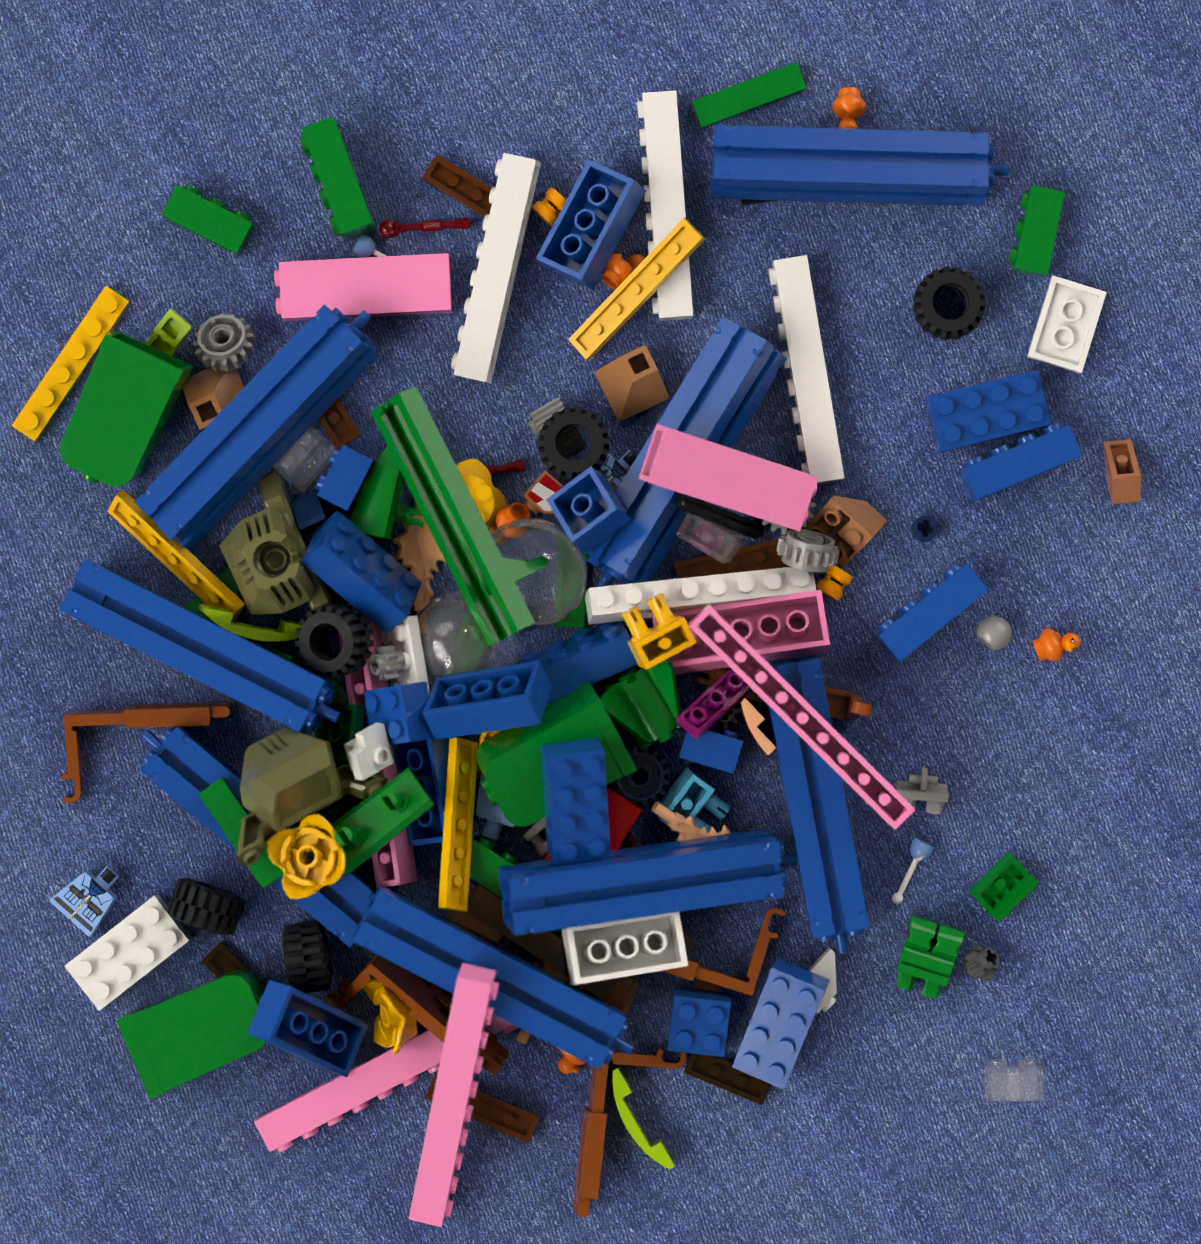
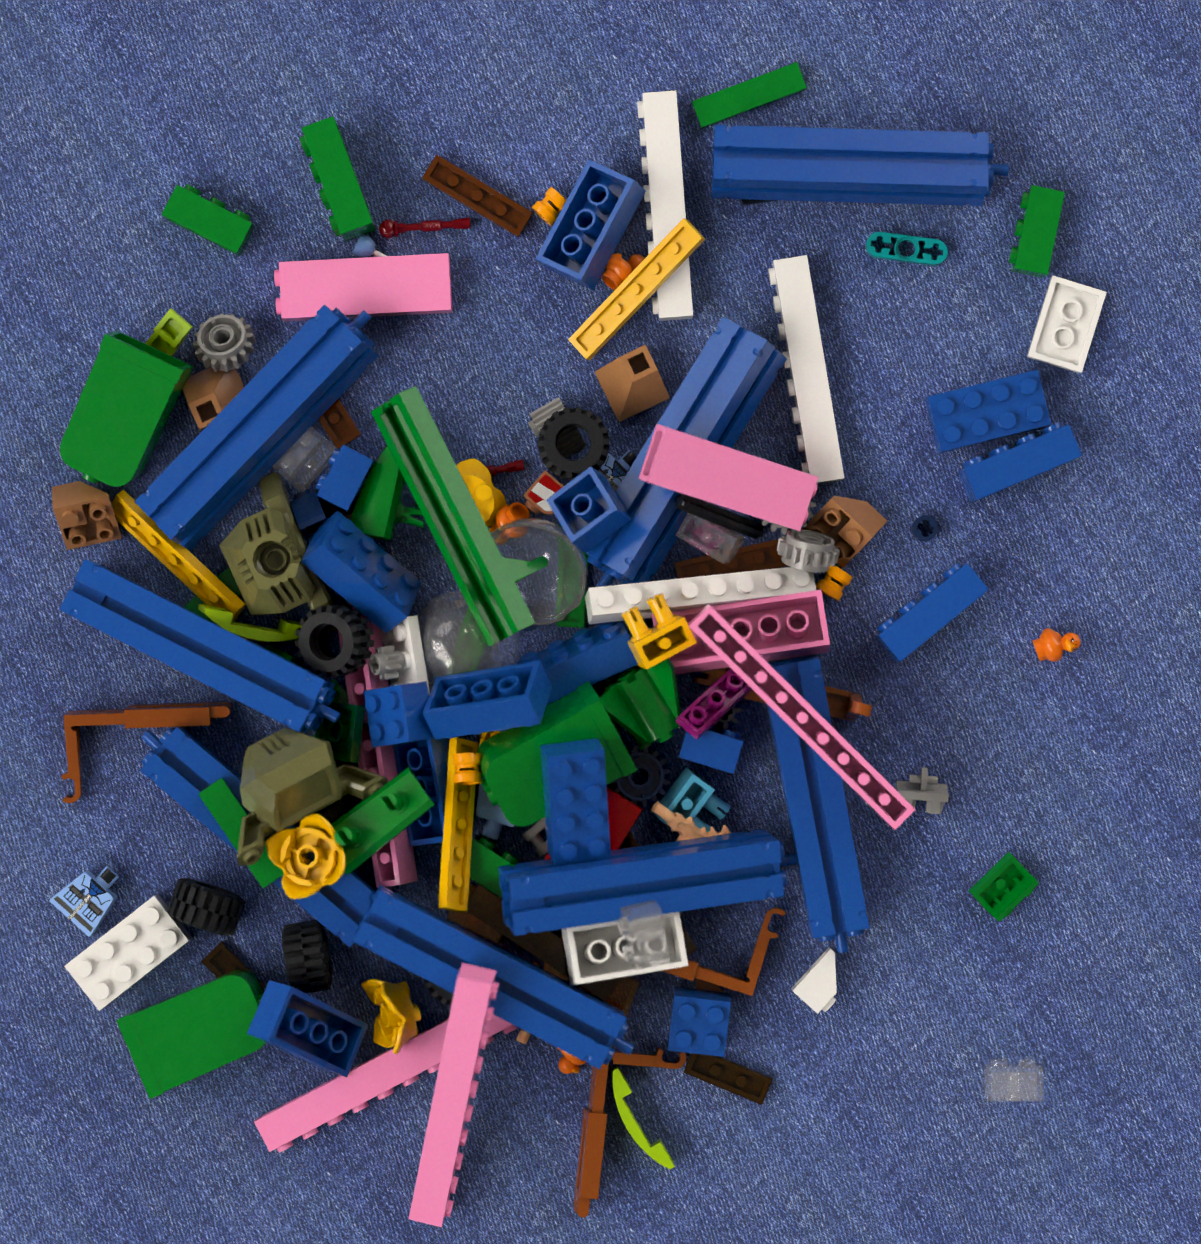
(70, 364): yellow plate -> none
(84, 515): none -> medium nougat slope
(369, 751): white brick -> none
(420, 554): light nougat piece -> none
(427, 1004): dark orange hinge -> none
(470, 763): none -> light orange wheel
(496, 267): white brick -> none
(498, 1114): reddish brown plate -> none
(644, 935): none -> clear brick
(752, 720): light nougat slope -> none
(780, 1023): brick -> none
(849, 107): orange animal -> none
(920, 851): hinge -> none
(926, 258): none -> teal beam
(929, 964): green hips -> none
(963, 283): black tyre -> none
(982, 962): dark grey gear -> none
(994, 632): light grey piece -> none
(1122, 471): nougat slope -> none

